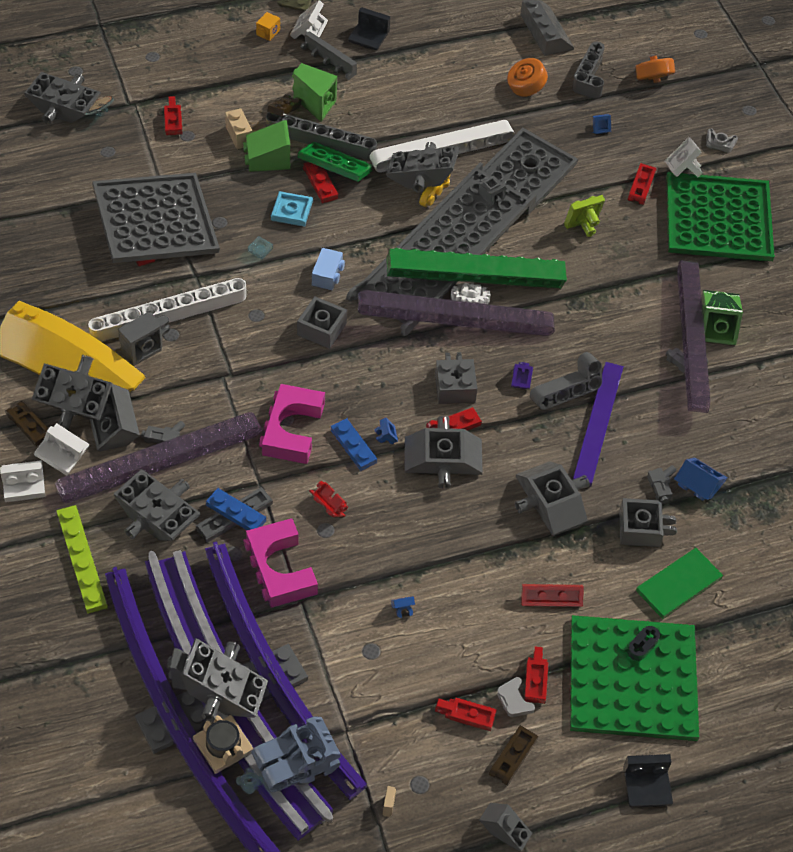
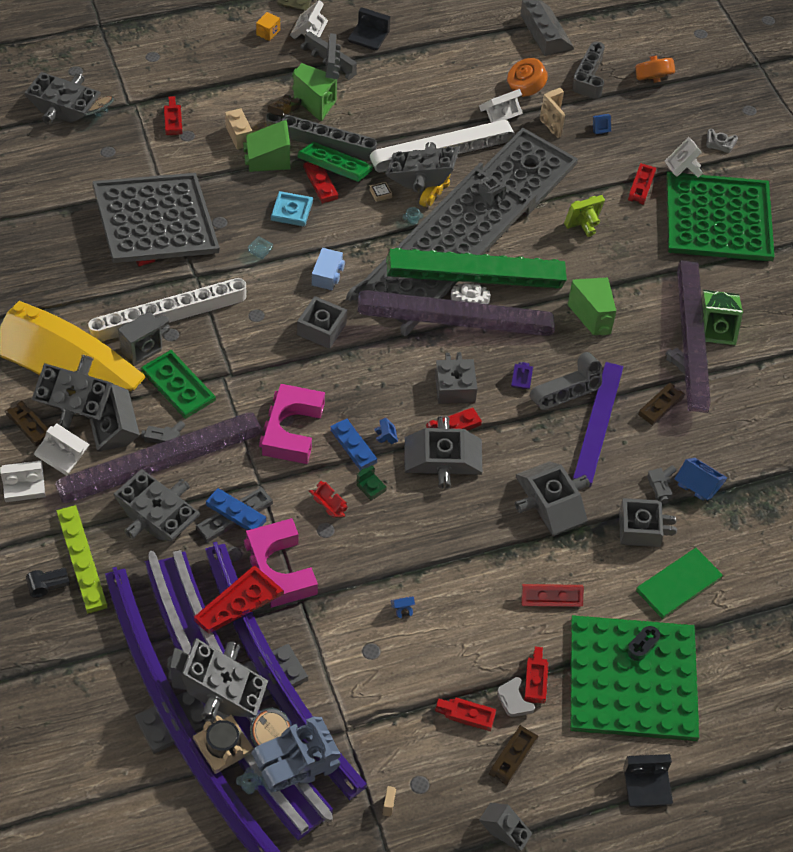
(40, 582): none -> black piece
(178, 384): none -> green tile
(239, 599): none -> red wing
(268, 725): none -> tan piece
(332, 60): none -> dark grey hinge
(370, 483): none -> dark green bracket
(381, 191): none -> tile
(413, 215): none -> clear light blue plate
(503, 107): none -> white bracket
(551, 111): none -> tan bracket
(593, 304): none -> bright green slope
(661, 404): none -> dark brown plate

